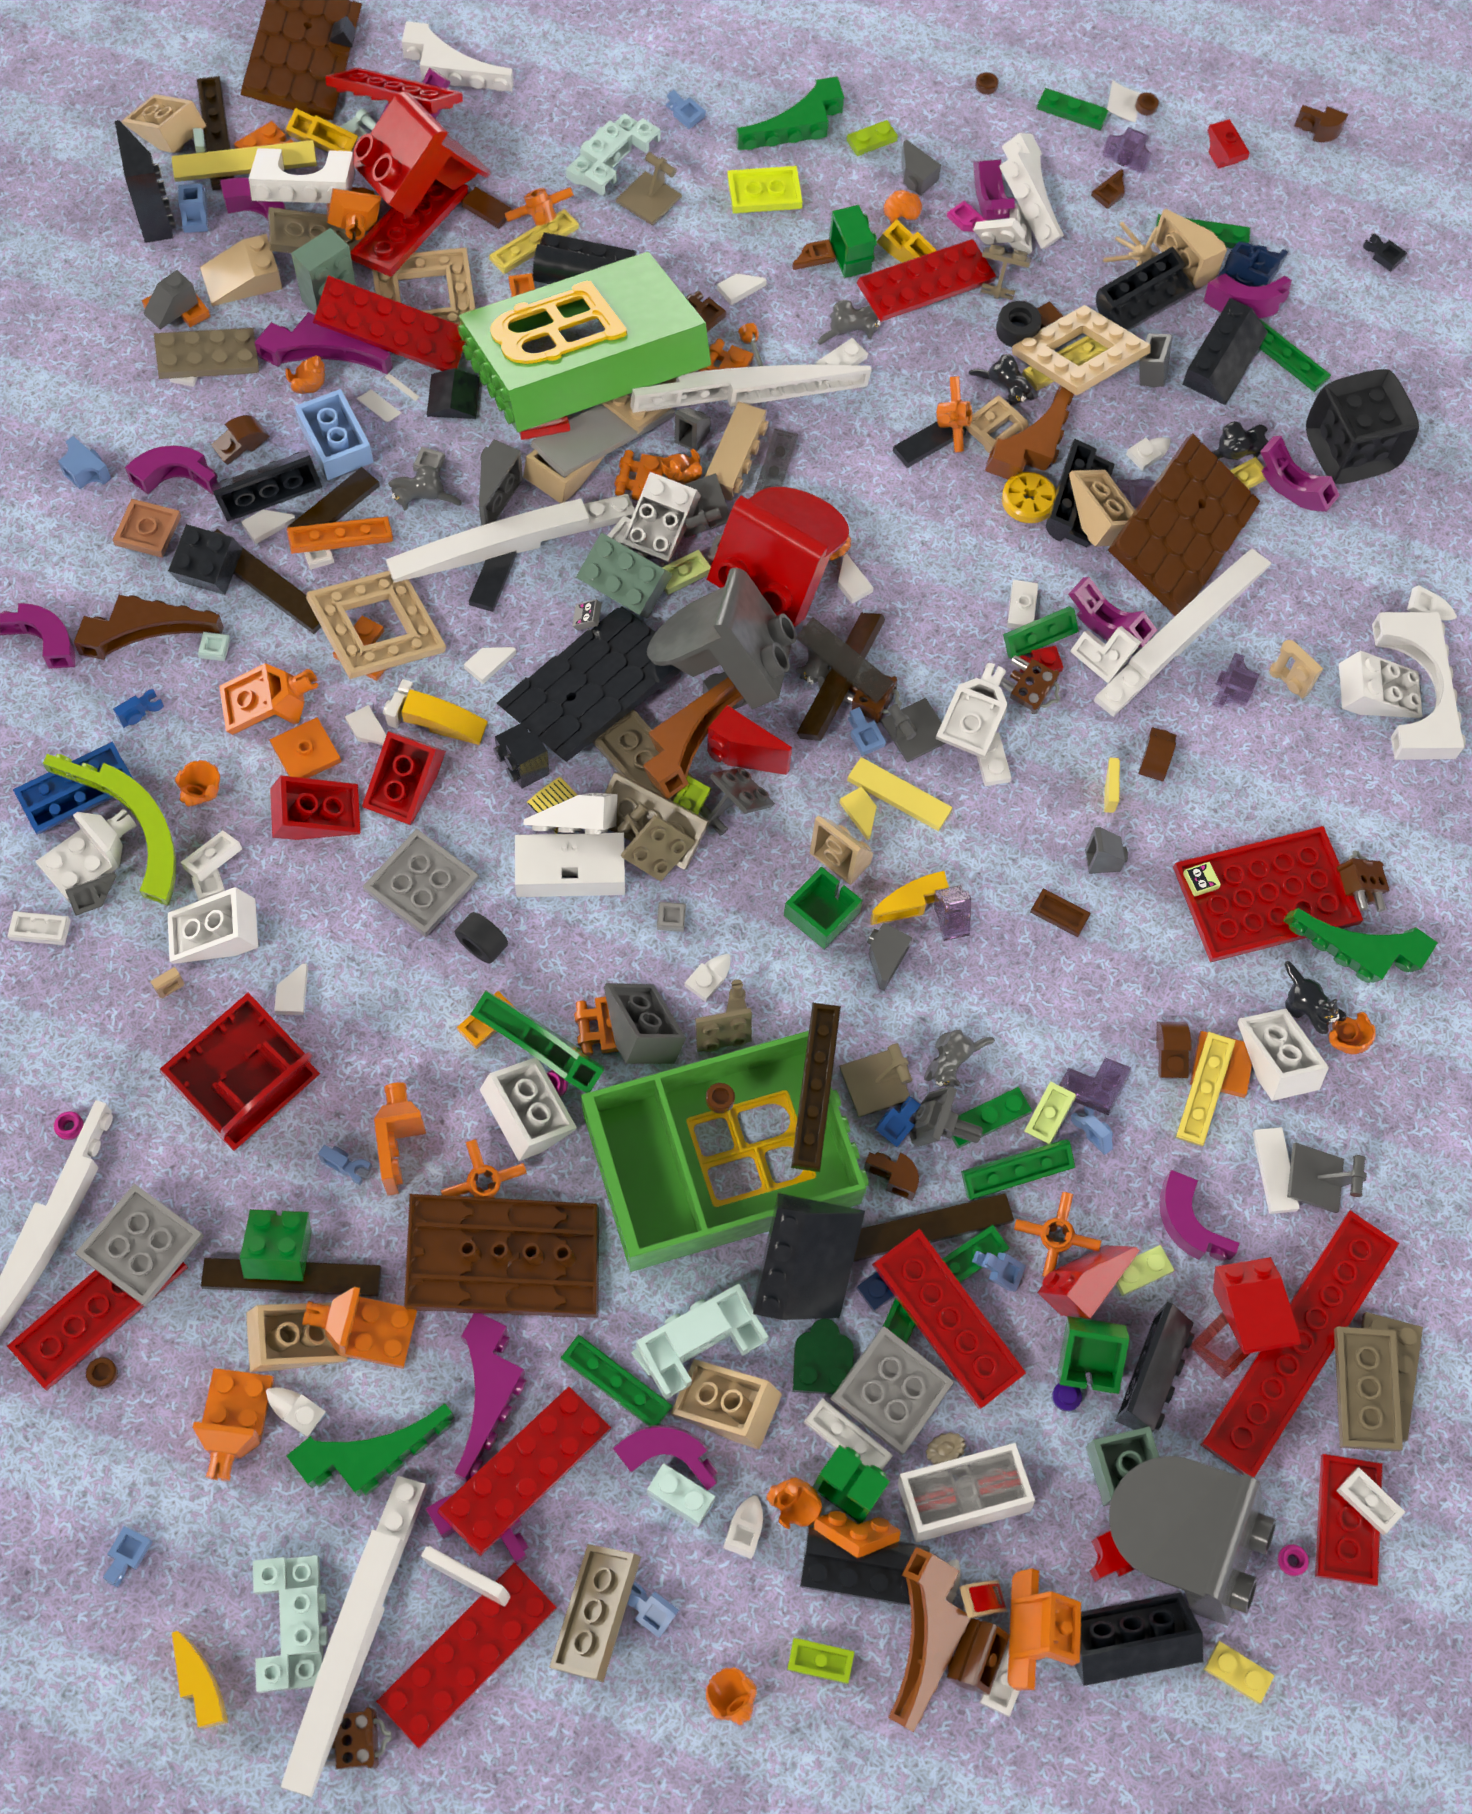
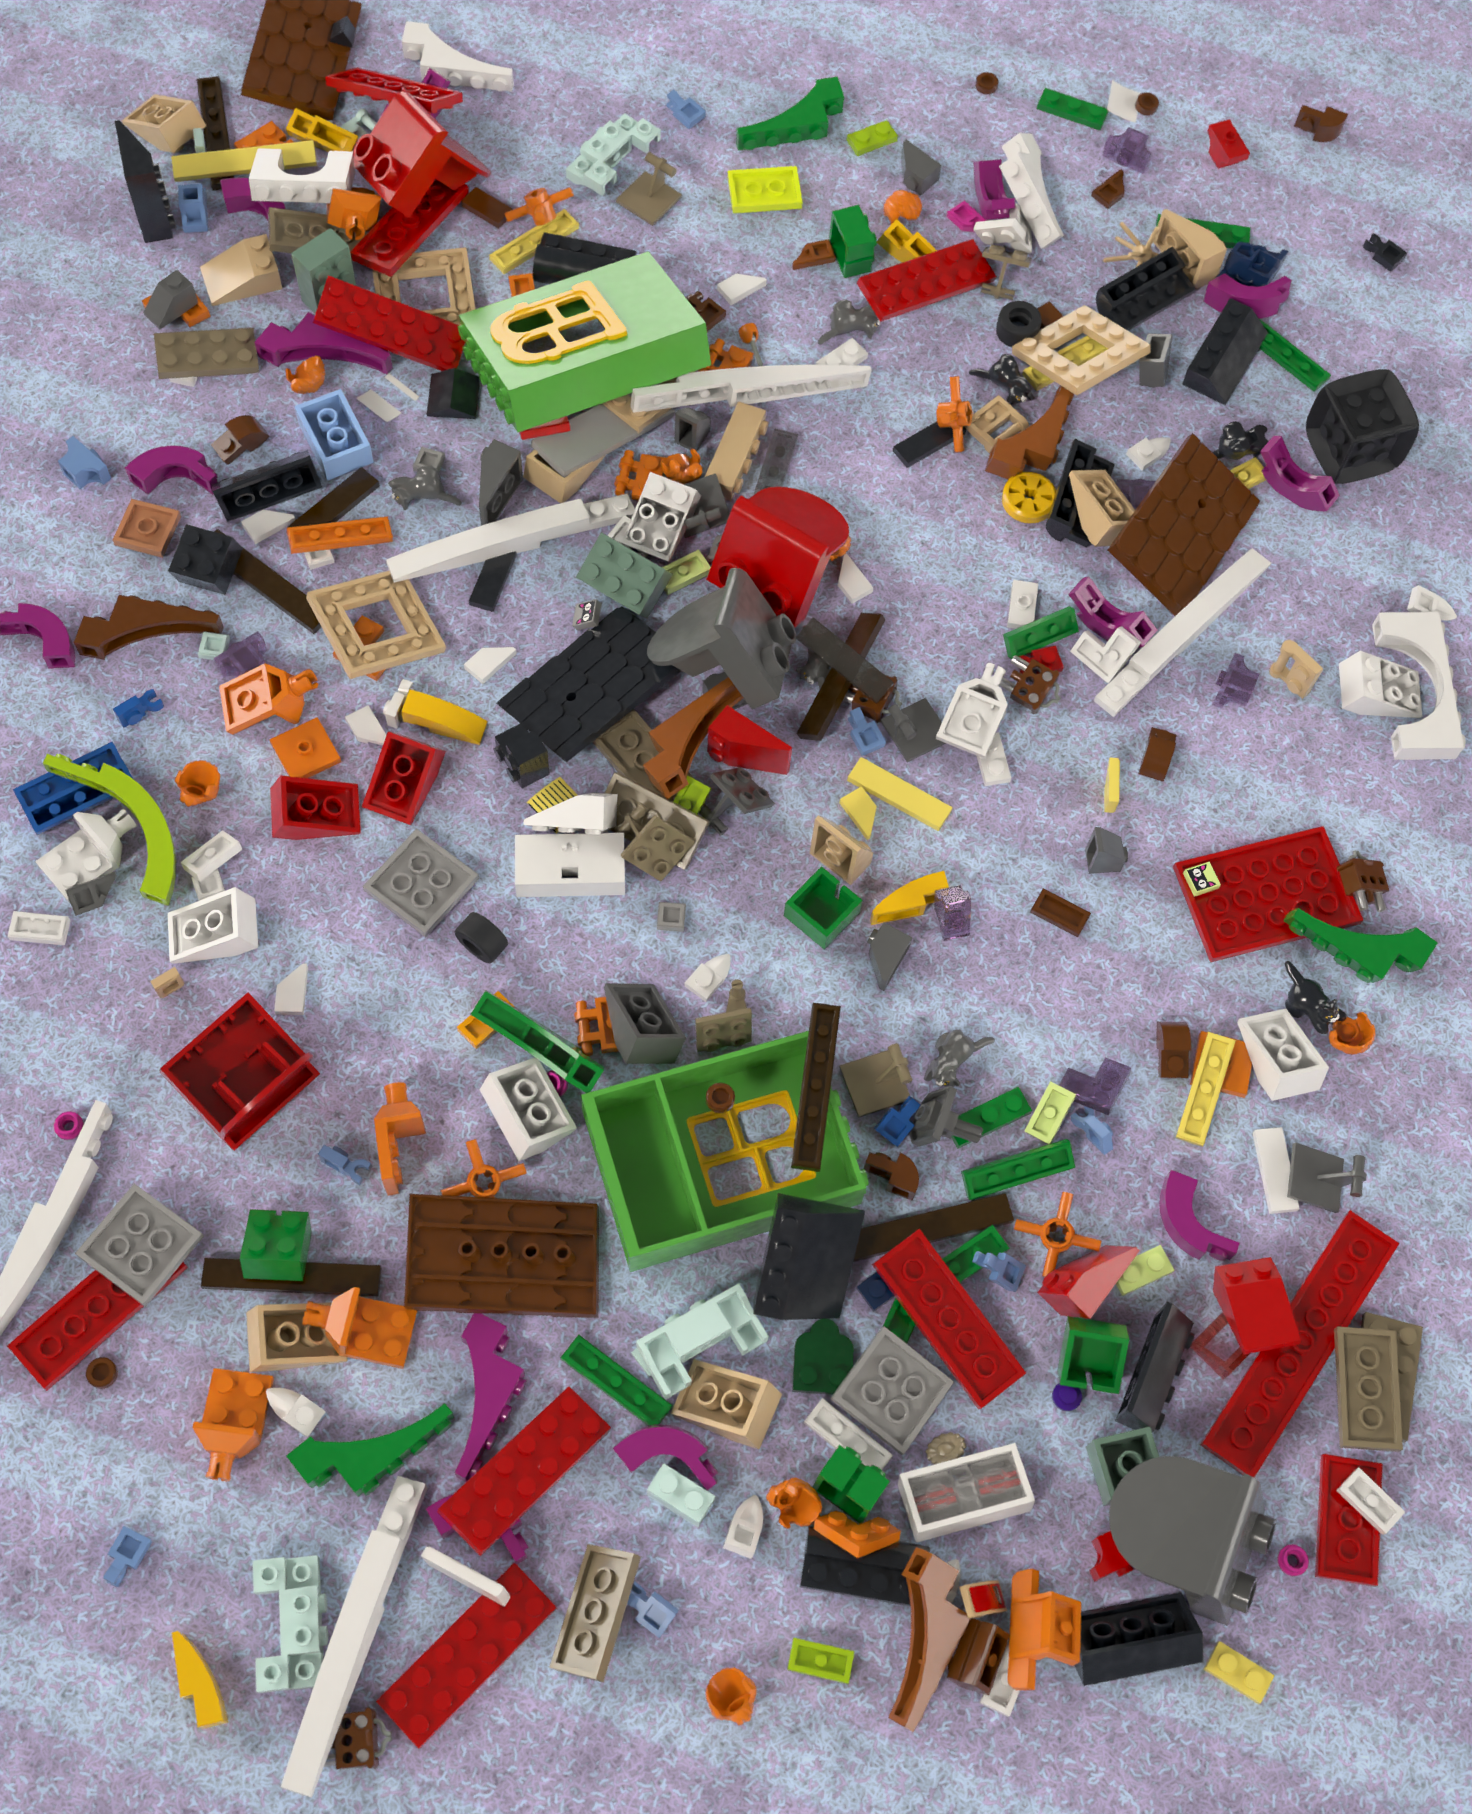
(242, 656): none -> clear purple brick

